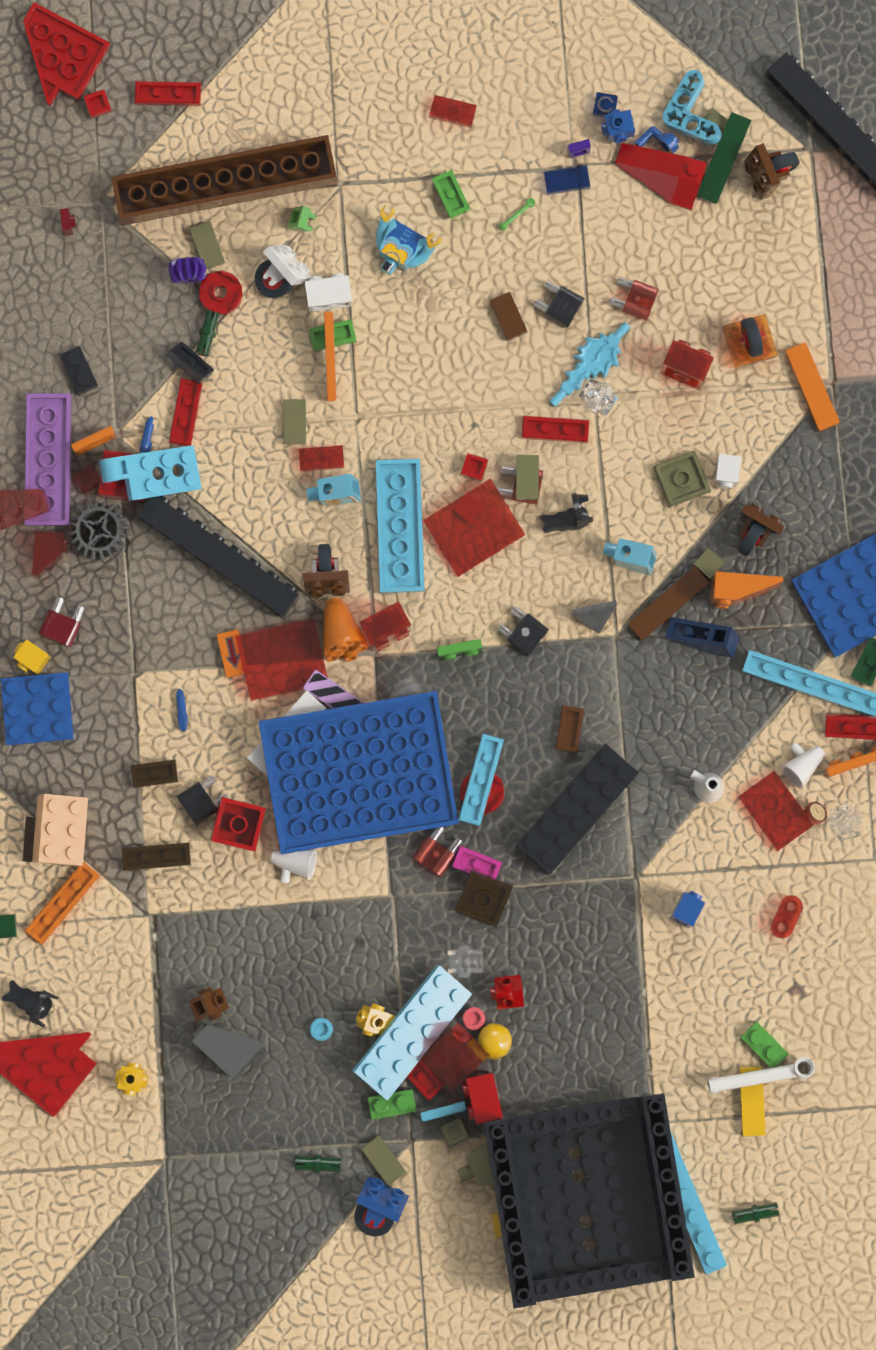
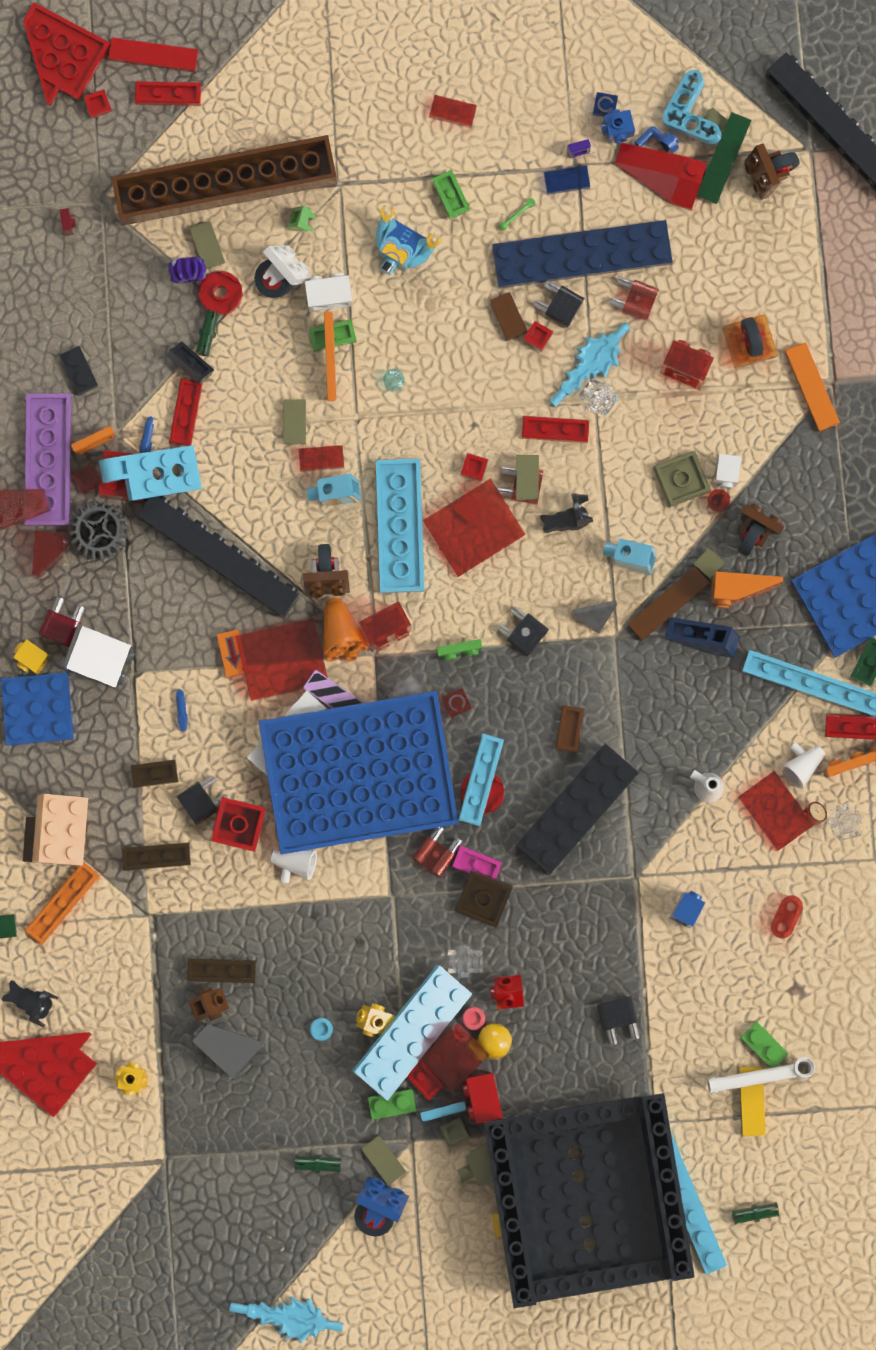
(98, 657): none -> slope
(153, 54): none -> red tile
(221, 970): none -> dark brown plate
(296, 1319): none -> medium azure piece
(393, 379): none -> clear light blue tile
(457, 703): none -> clear red tile
(538, 336): none -> red plate
(582, 254): none -> dark blue plate
(618, 1014): none -> black piece
(718, 500): none -> clear red tile

